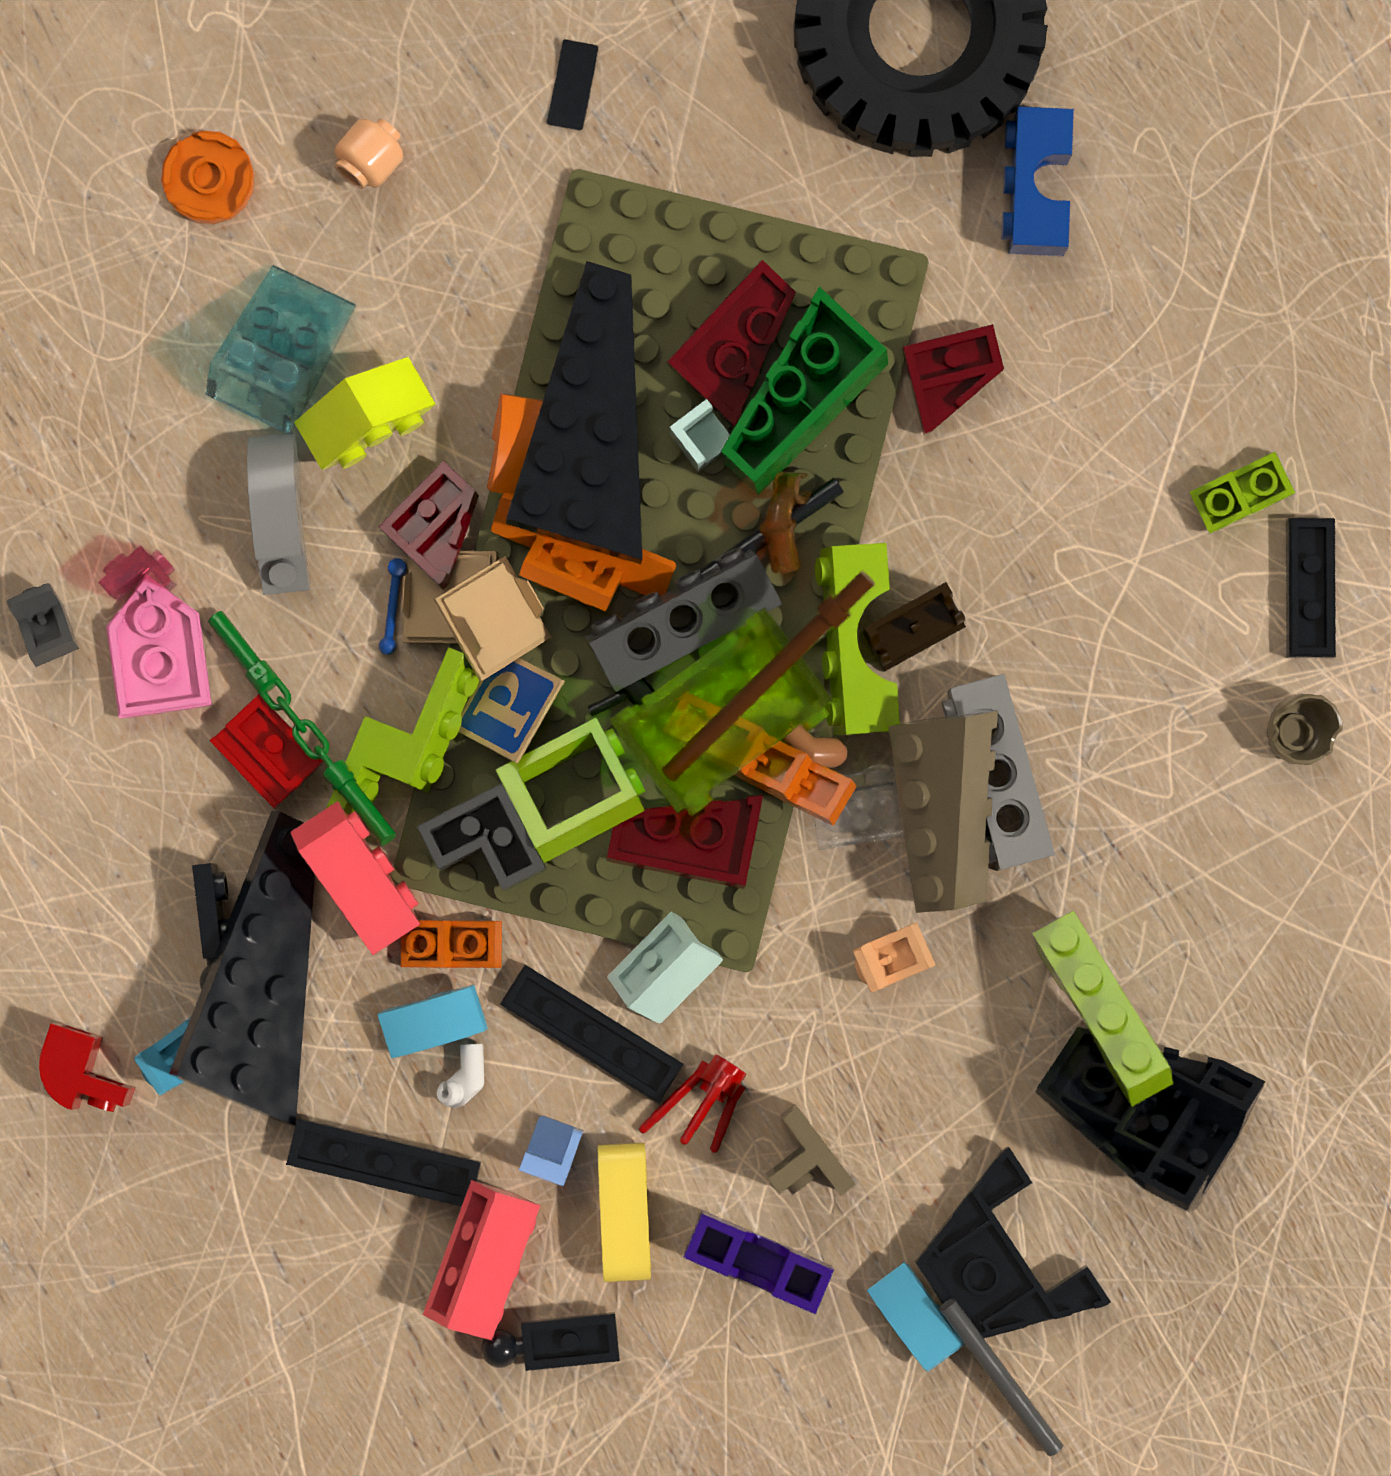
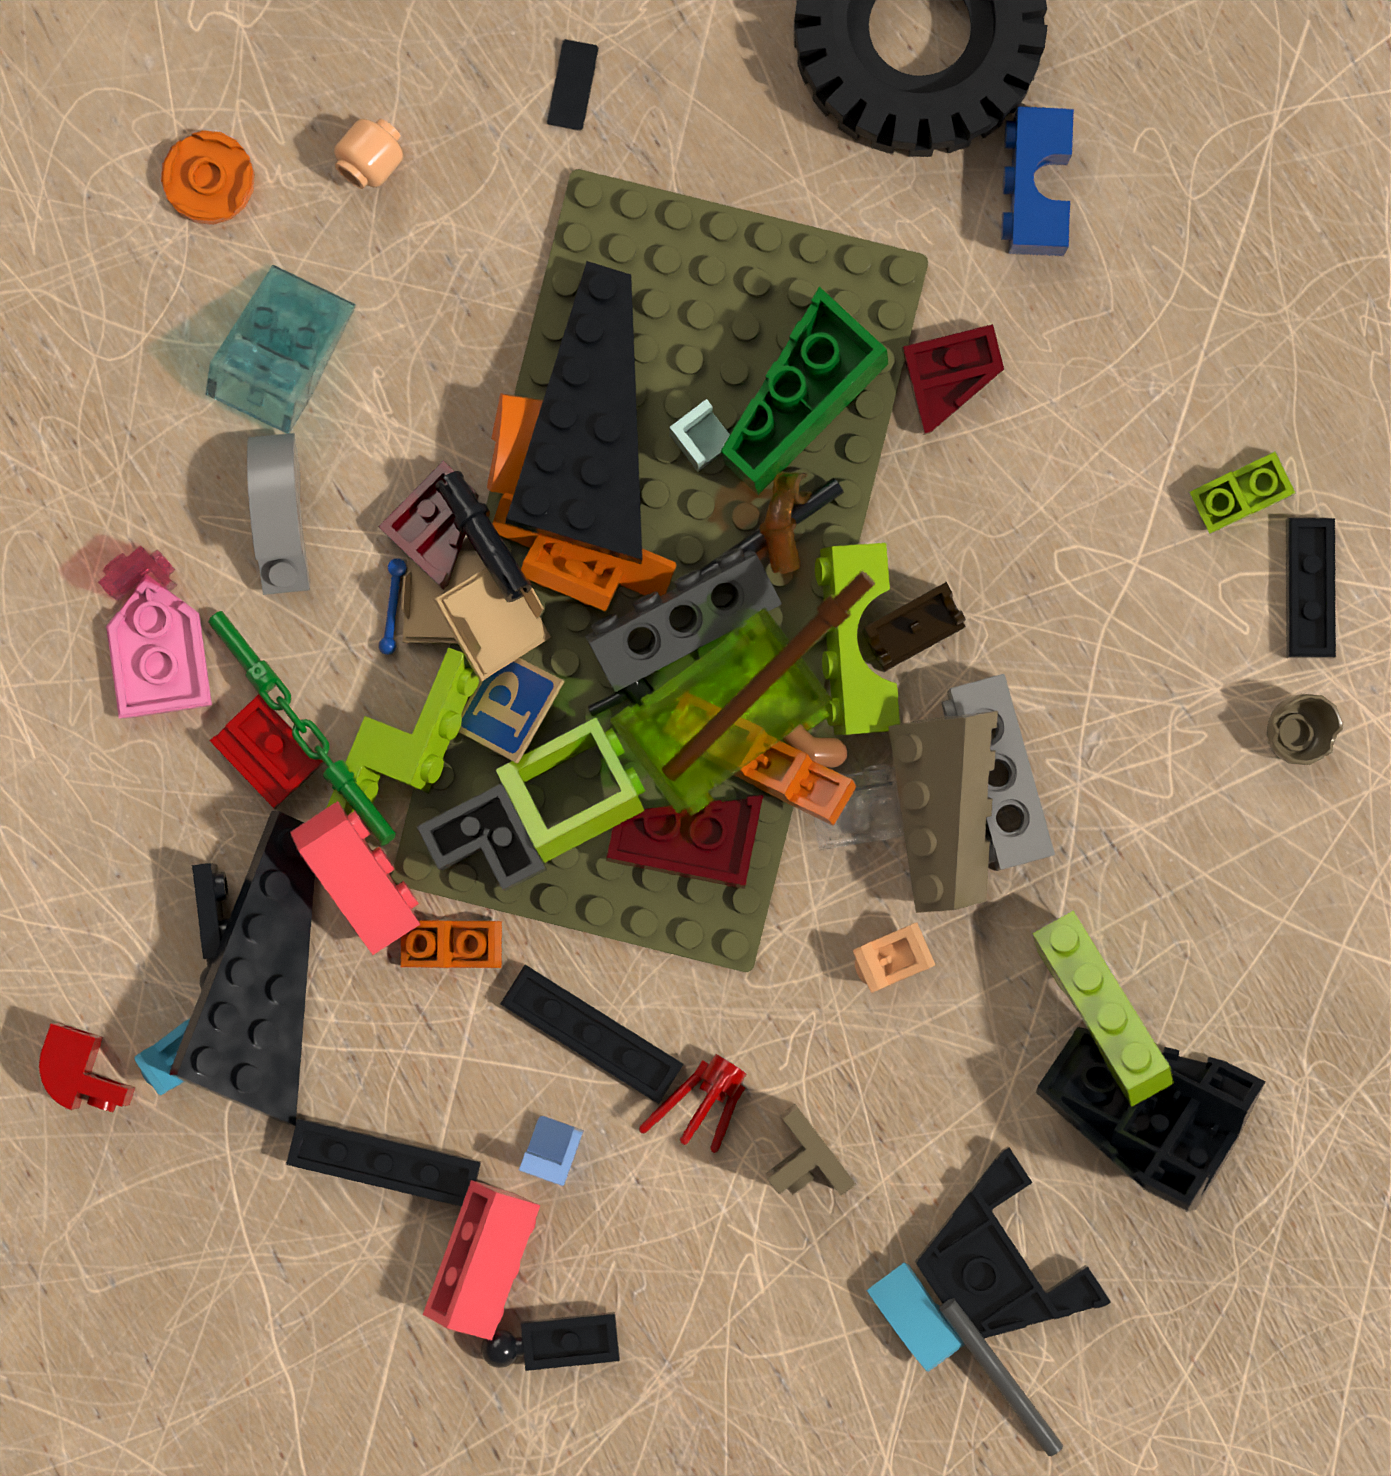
(43, 624): dark grey bracket -> none
(365, 413): neon yellow brick -> none
(432, 1021): medium azure slope -> none
(467, 1081): white arm -> none
(474, 521): none -> black pin
(624, 1212): light yellow beam -> none
(663, 969): light aqua panel -> none
(732, 343): dark red wing -> none
(758, 1261): dark purple arch -> none

